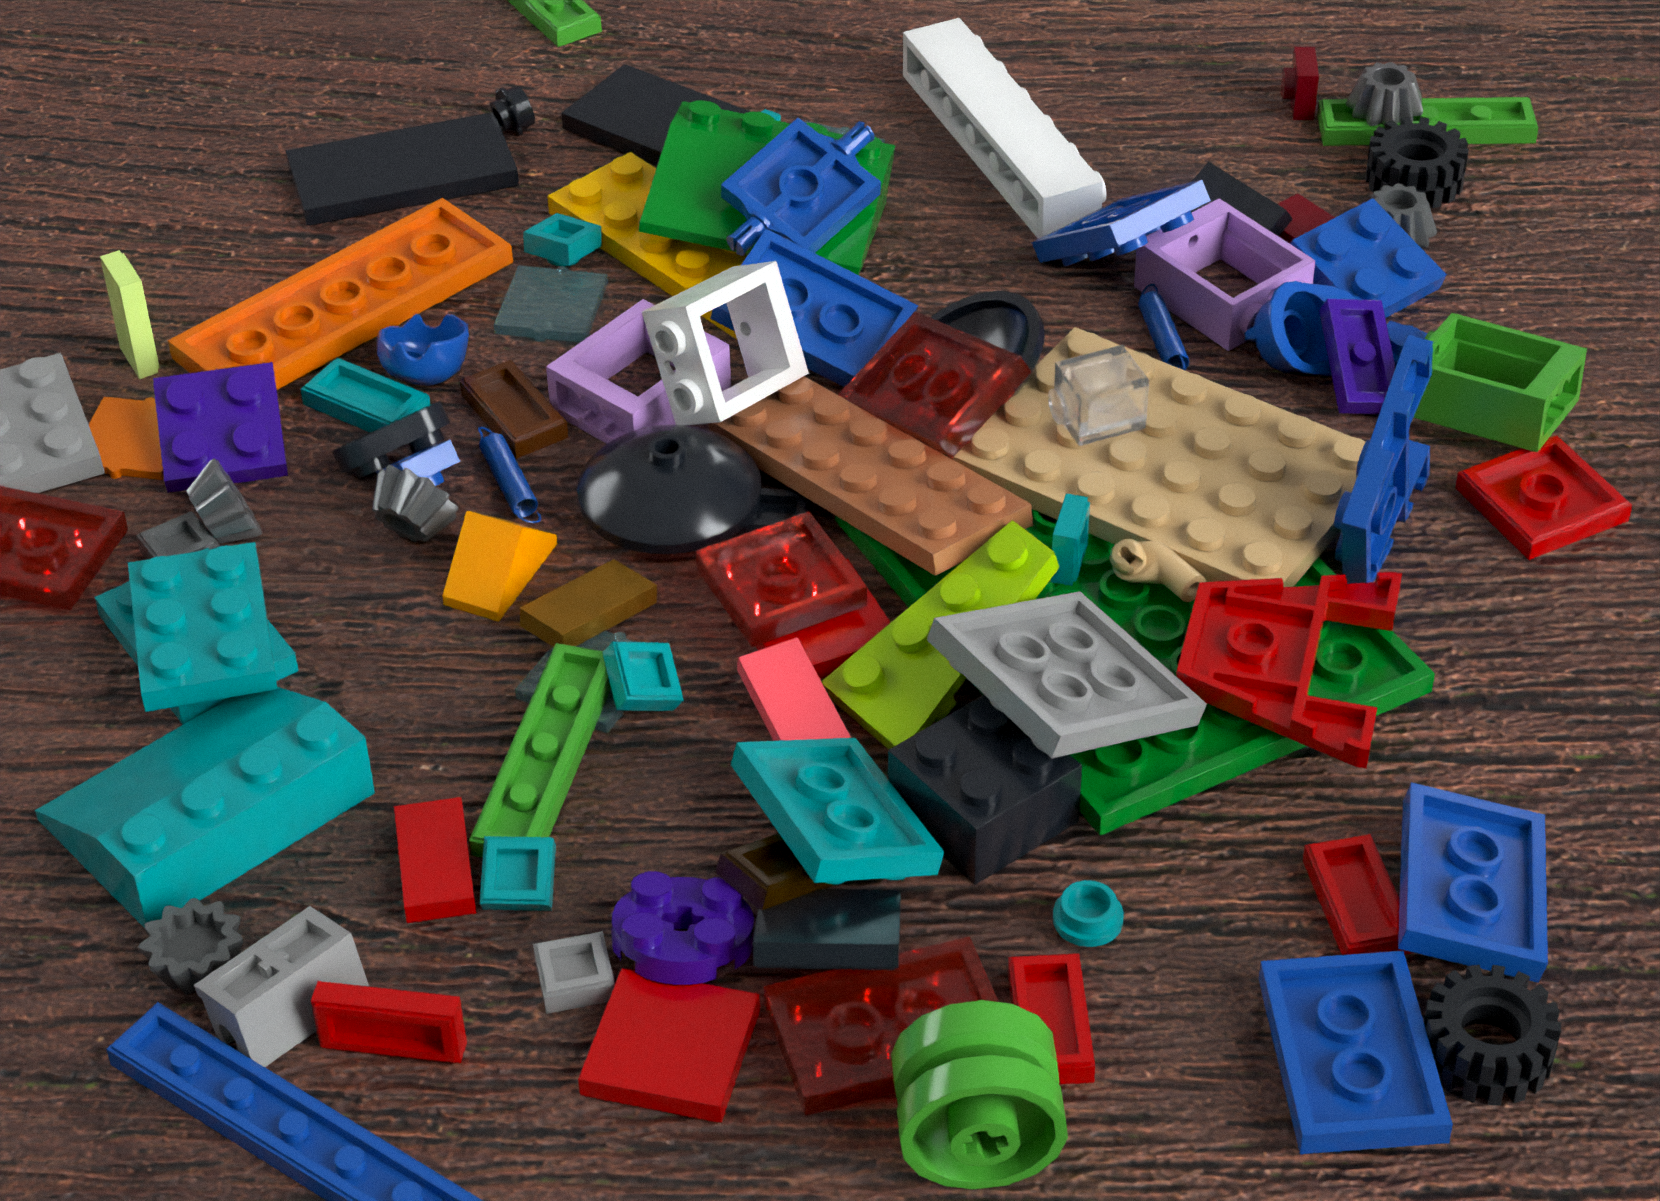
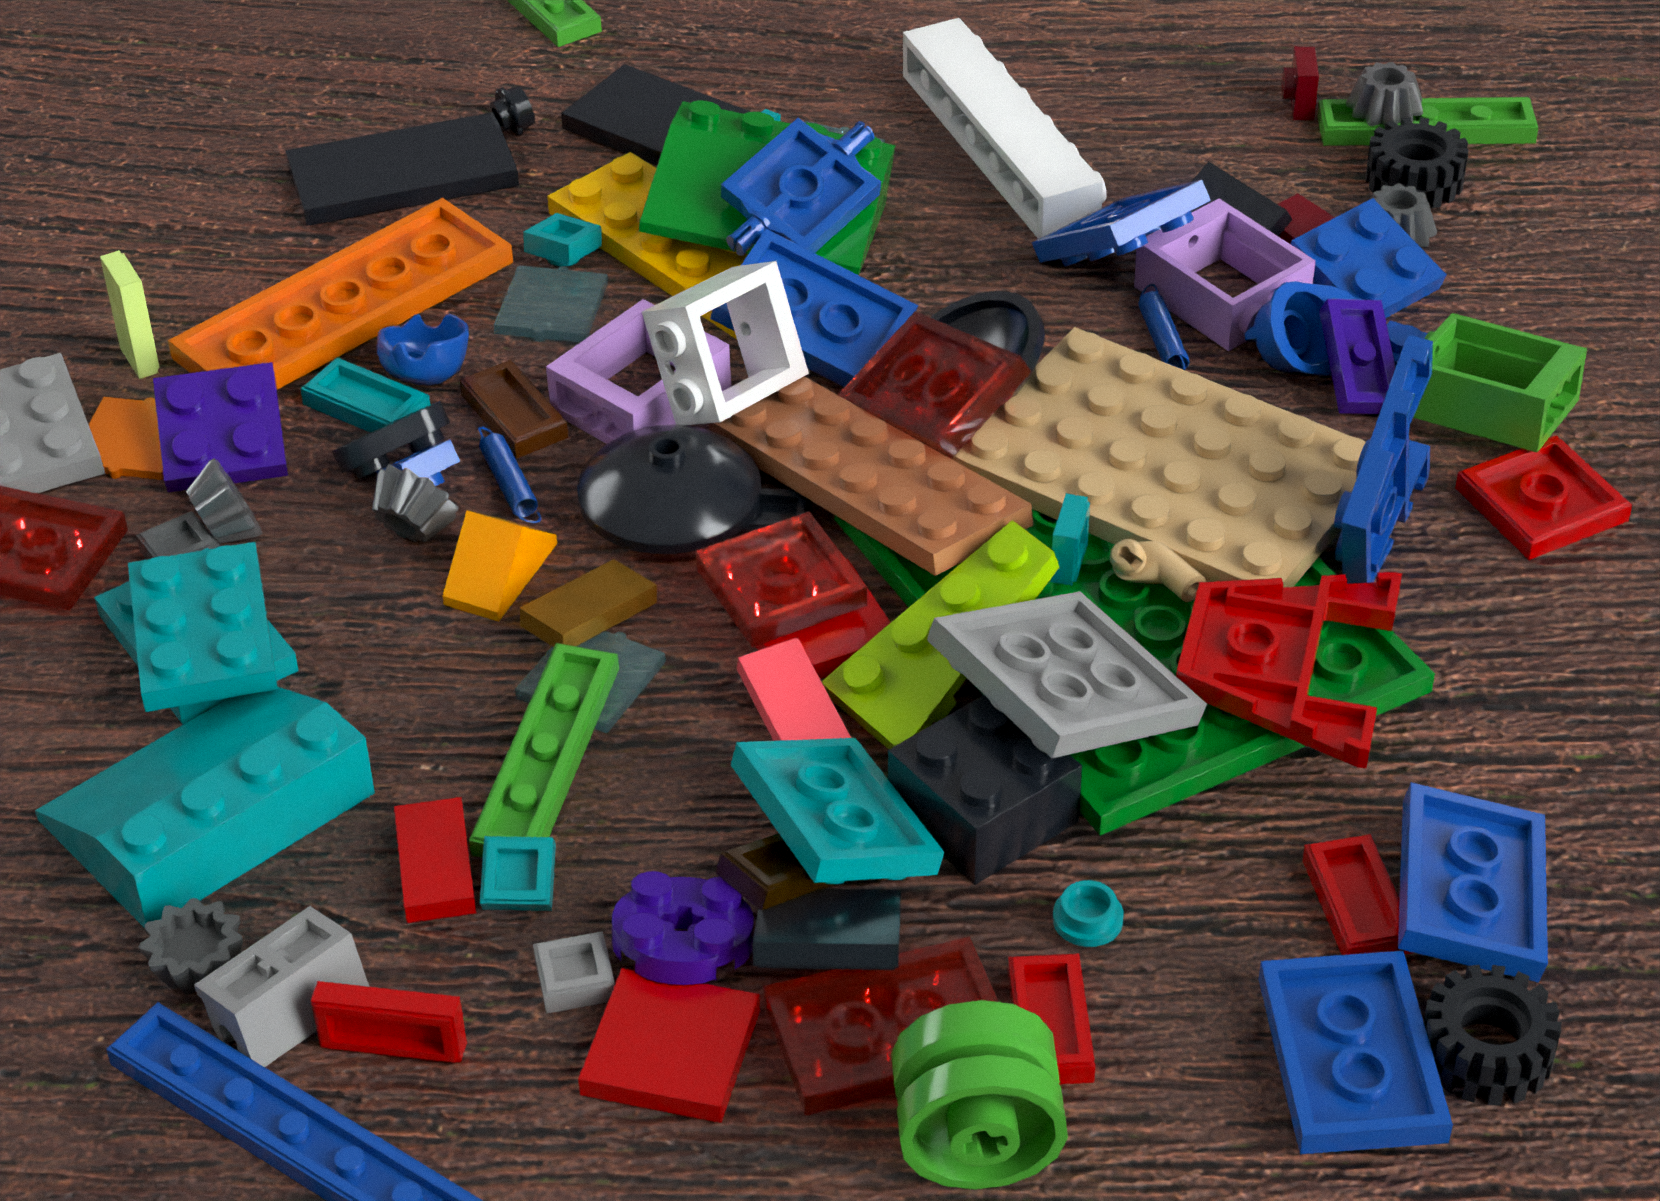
(642, 676): teal tile -> none
(1099, 395): clear brick -> none

